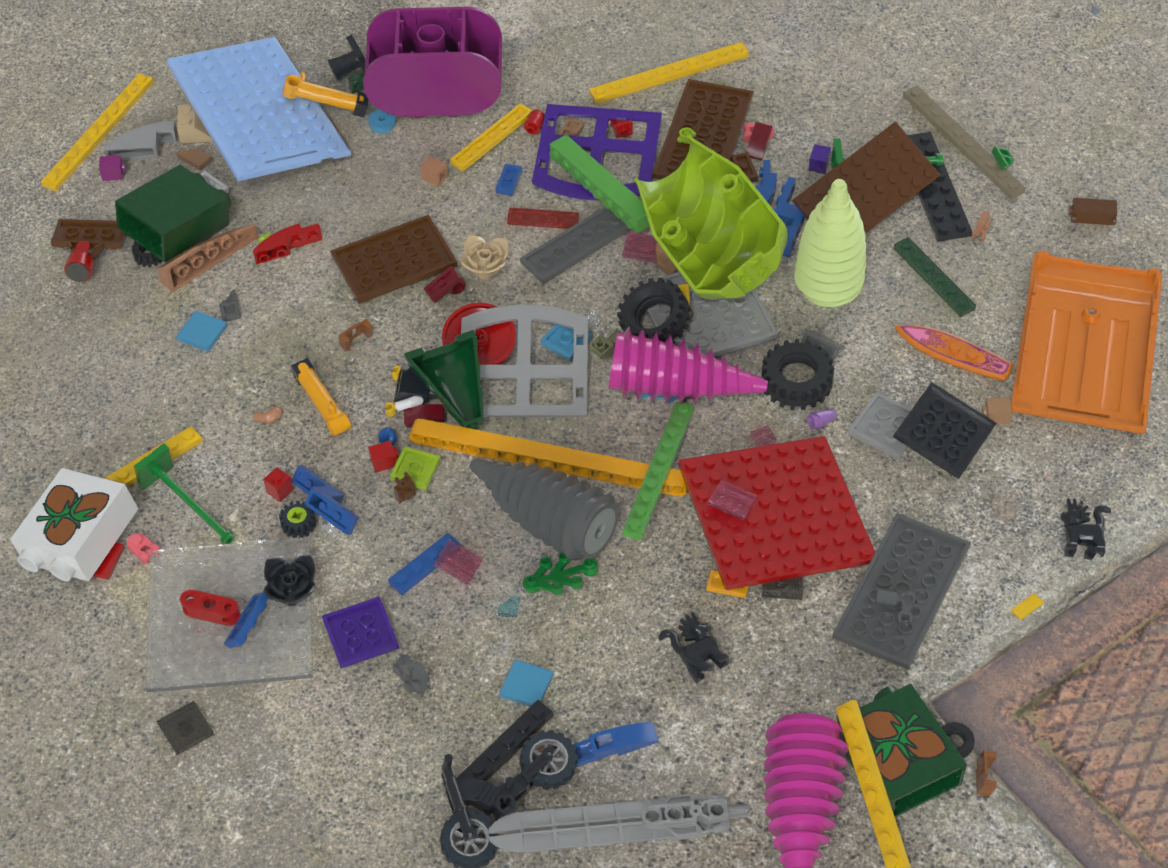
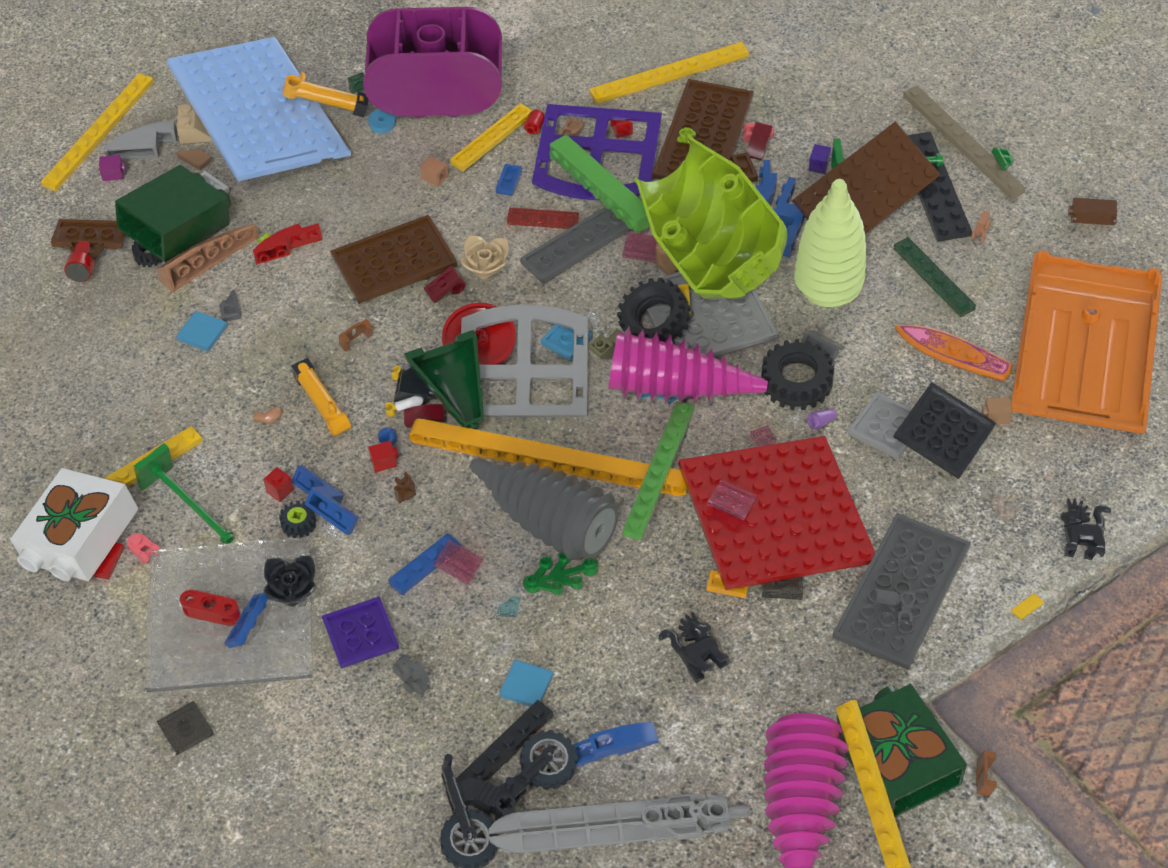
(348, 62): black plant -> none
(418, 464): lime plate -> none
(965, 733): black tyre -> none

